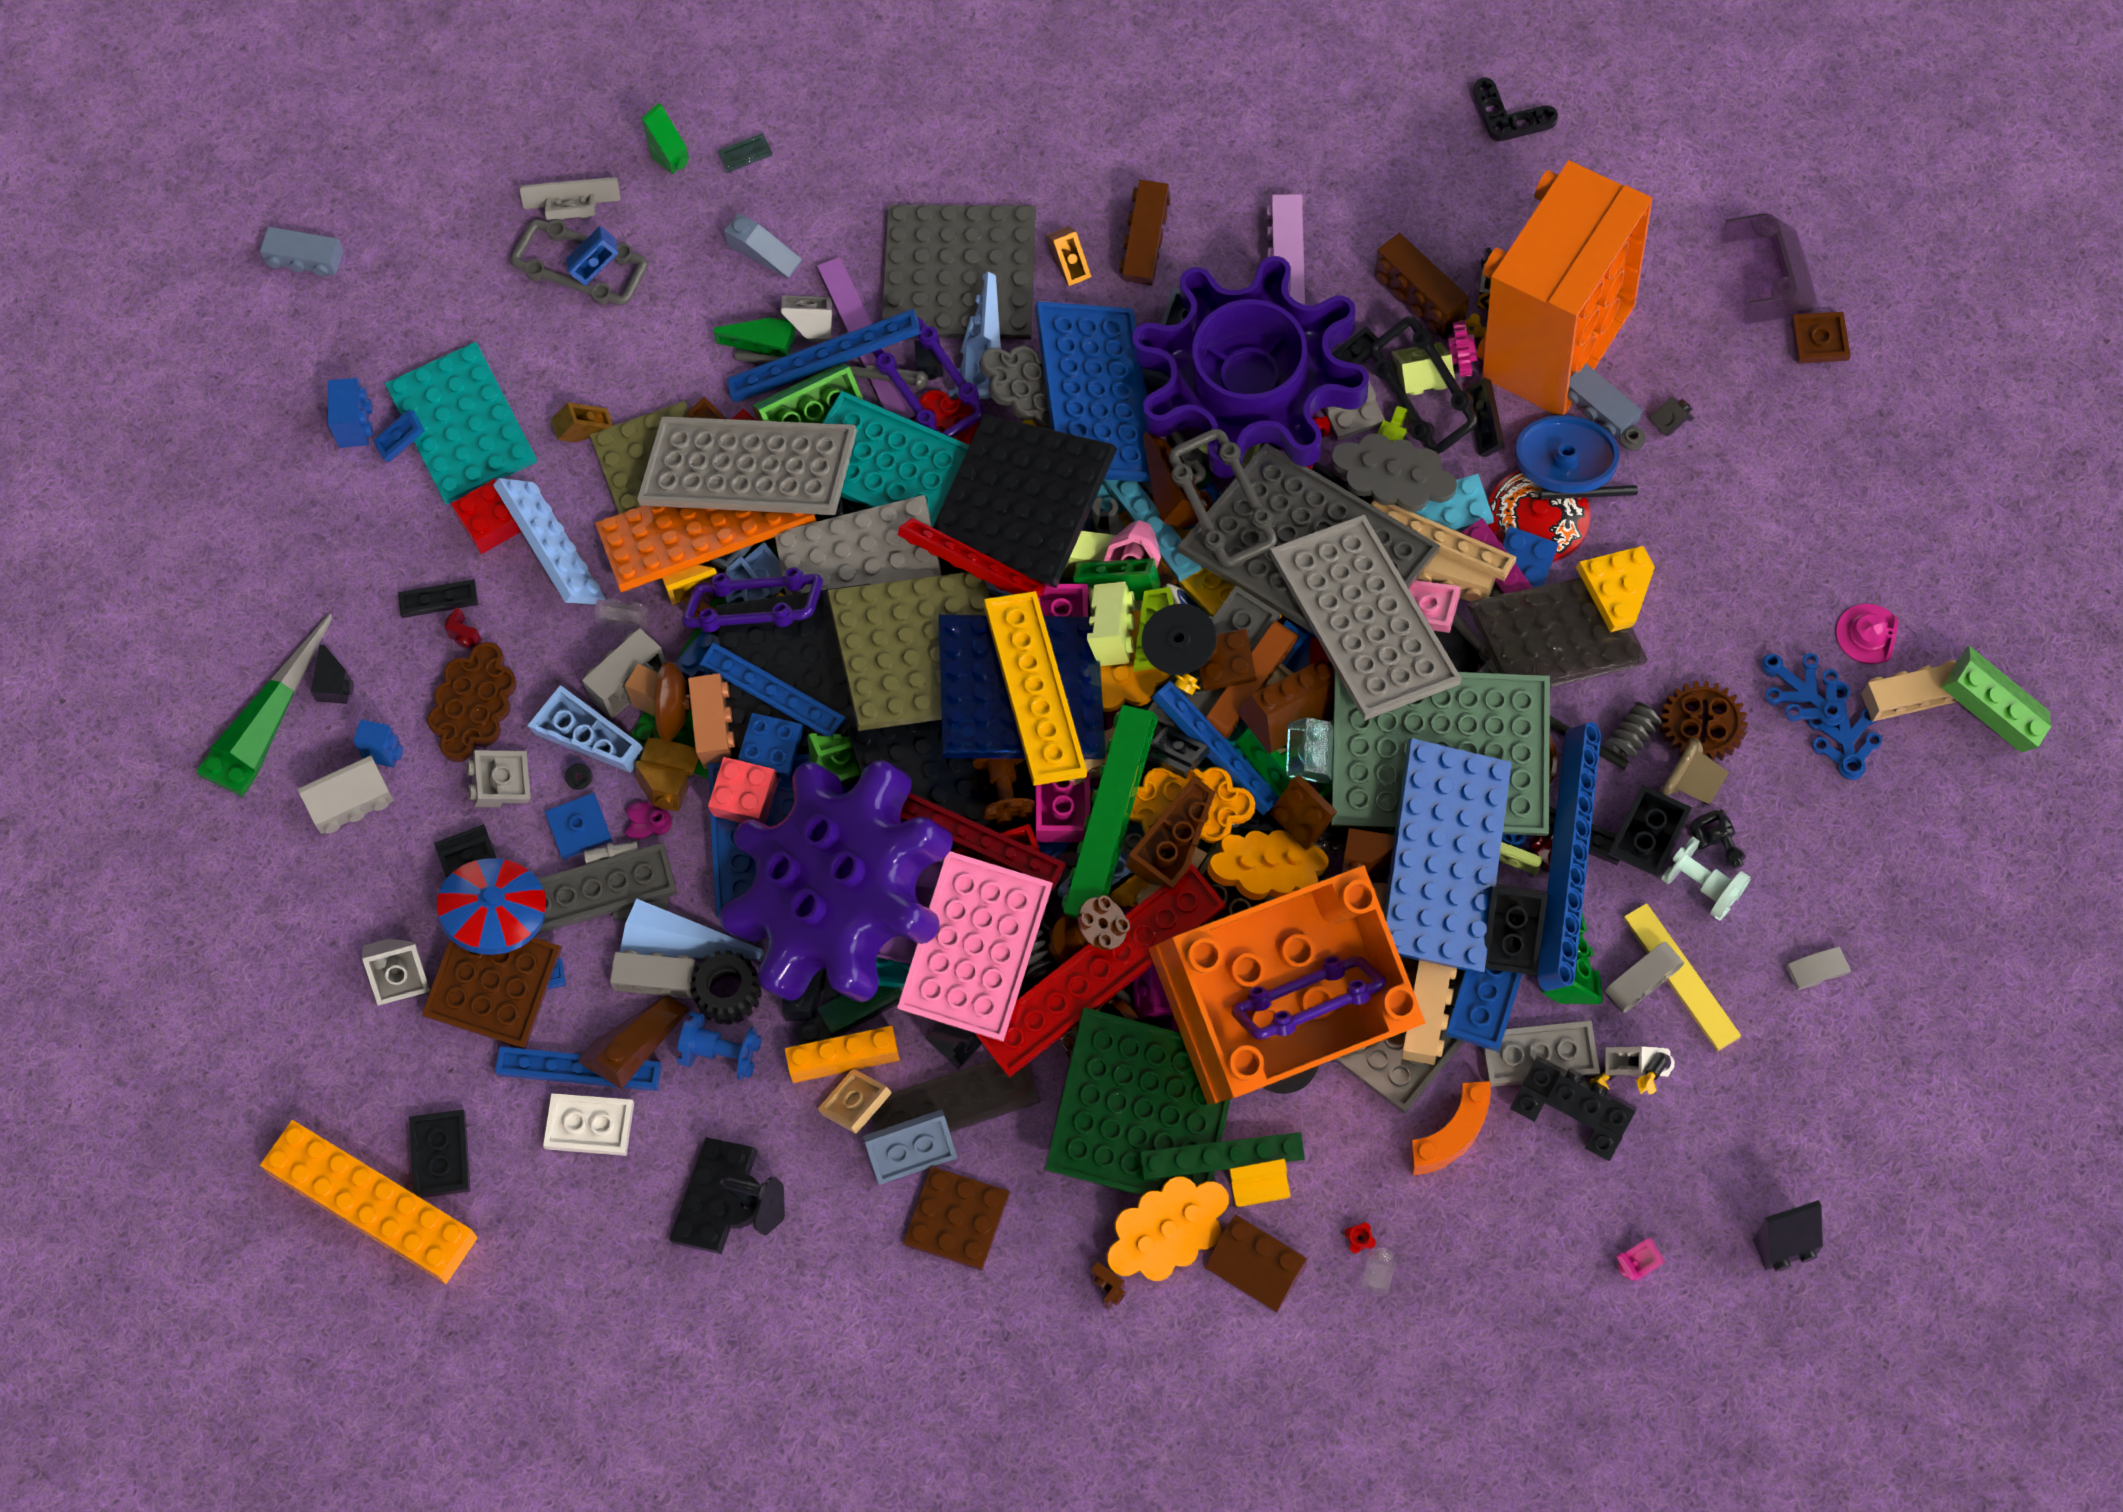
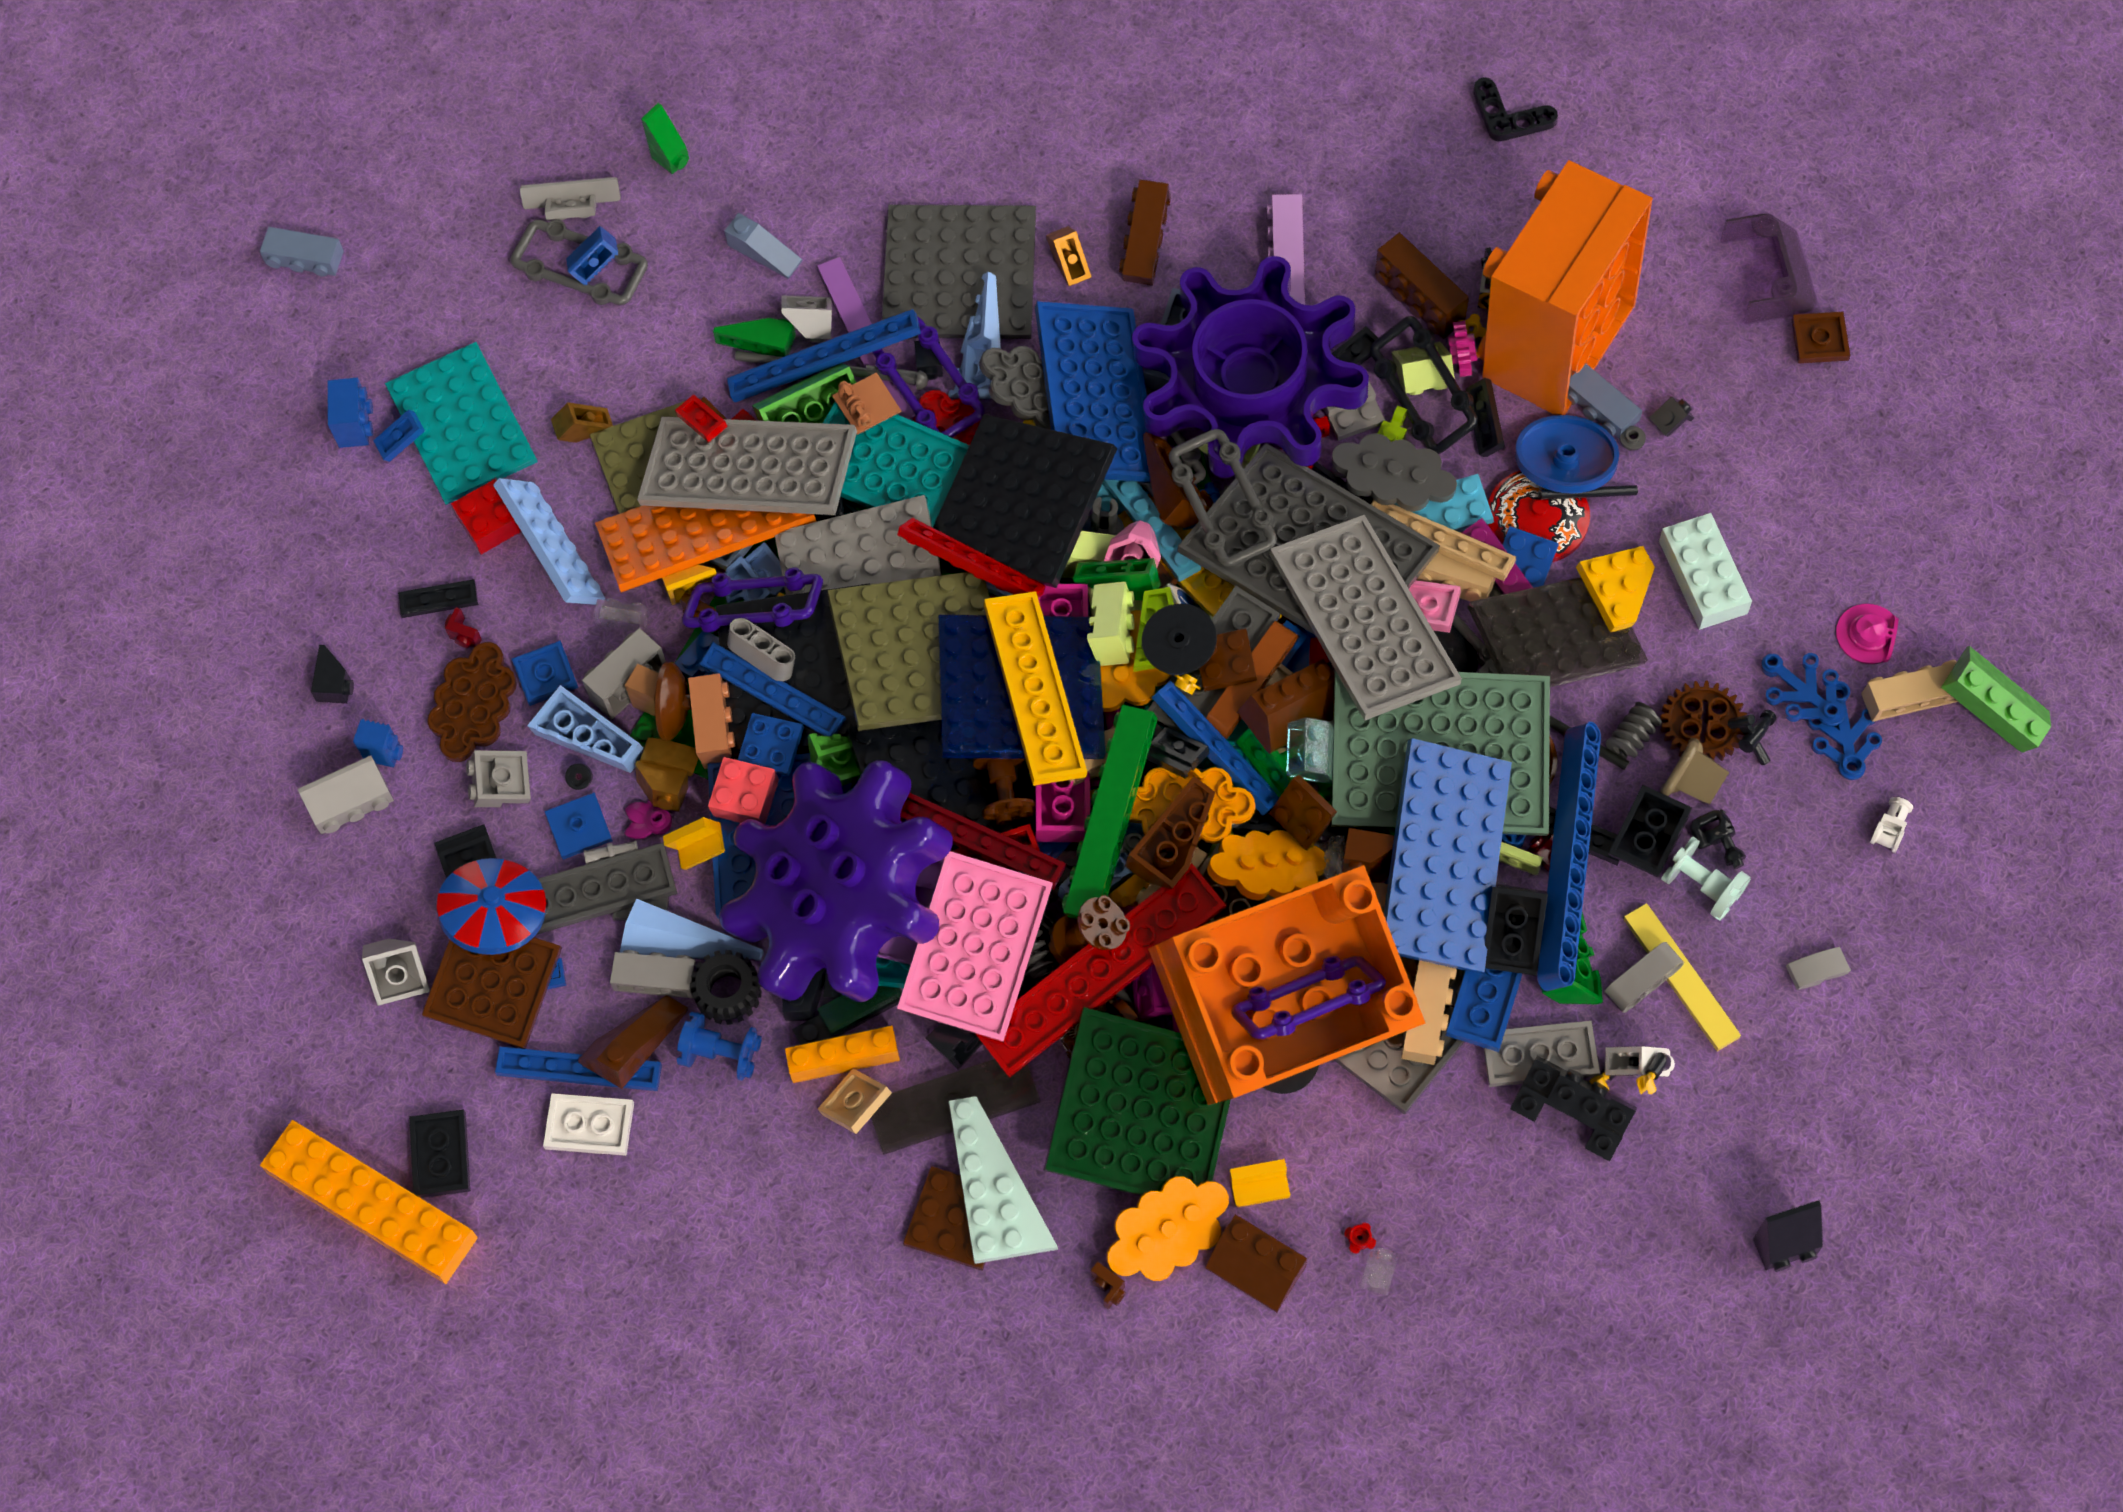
(244, 745): green plate -> none
(544, 672): none -> blue plate
(696, 842): none -> yellow panel
(701, 418): none -> red plate
(718, 1197): black plate -> none
(745, 152): tile -> none
(761, 649): none -> light grey beam
(866, 402): none -> nougat hinge
(910, 1147): sand blue plate -> none
(997, 1203): none -> light aqua wing
(1220, 1155): dark green plate -> none
(1334, 856): none -> clear pin
(1457, 1136): orange brick -> none
(1640, 1260): dark pink bracket -> none
(1705, 571): none -> light aqua brick
(1753, 733): none -> black piece
(1891, 828): none -> white connector

